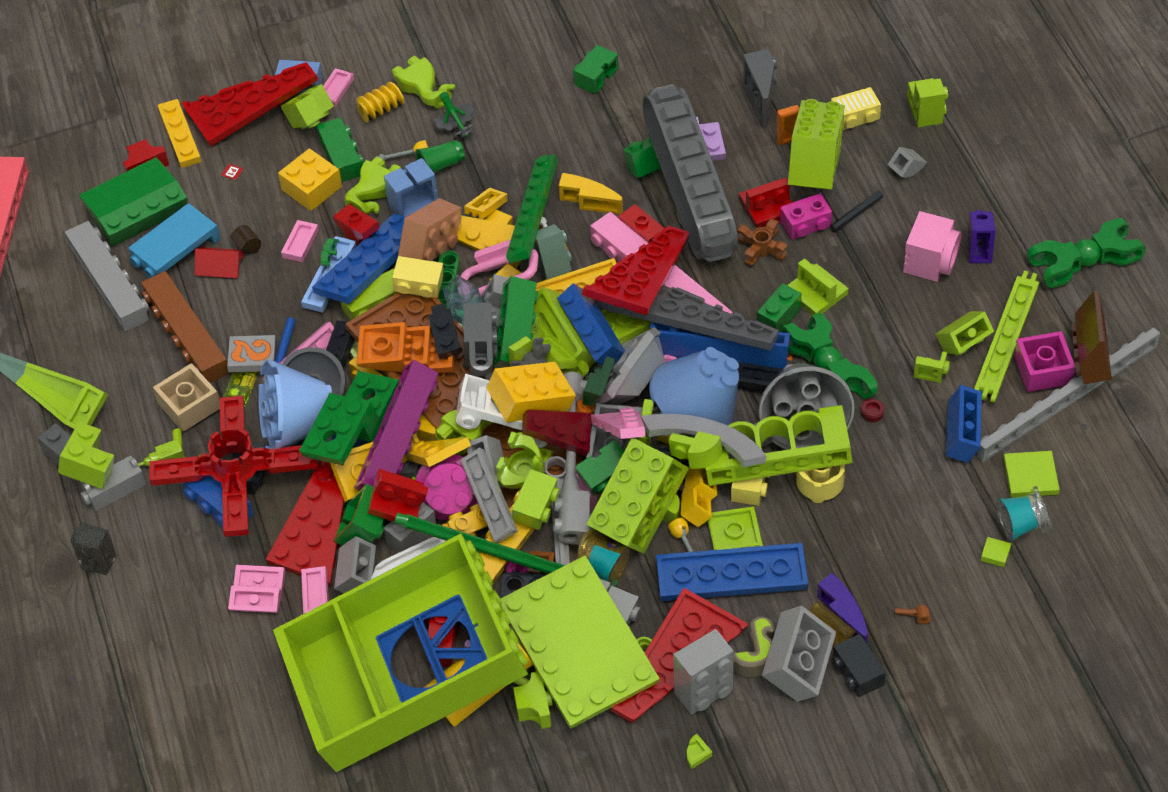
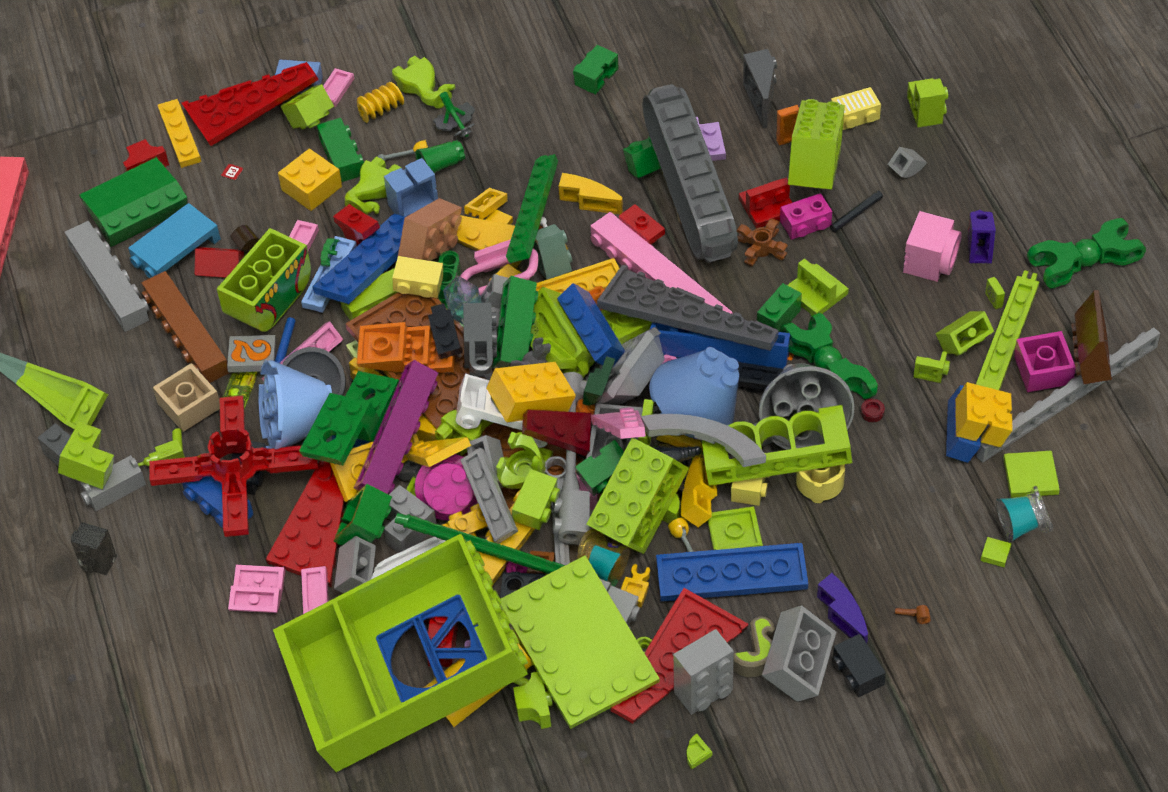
(266, 281): none -> lime brick
(340, 342): black hinge -> none
(395, 495): red bracket -> none
(520, 349): lime tile -> none
(637, 584): none -> yellow plate
(640, 276): red wing -> none
(700, 451): lime brick -> none
(843, 631): clear yellow tile -> none
(983, 406): none -> yellow piece
(995, 293): none -> lime tile

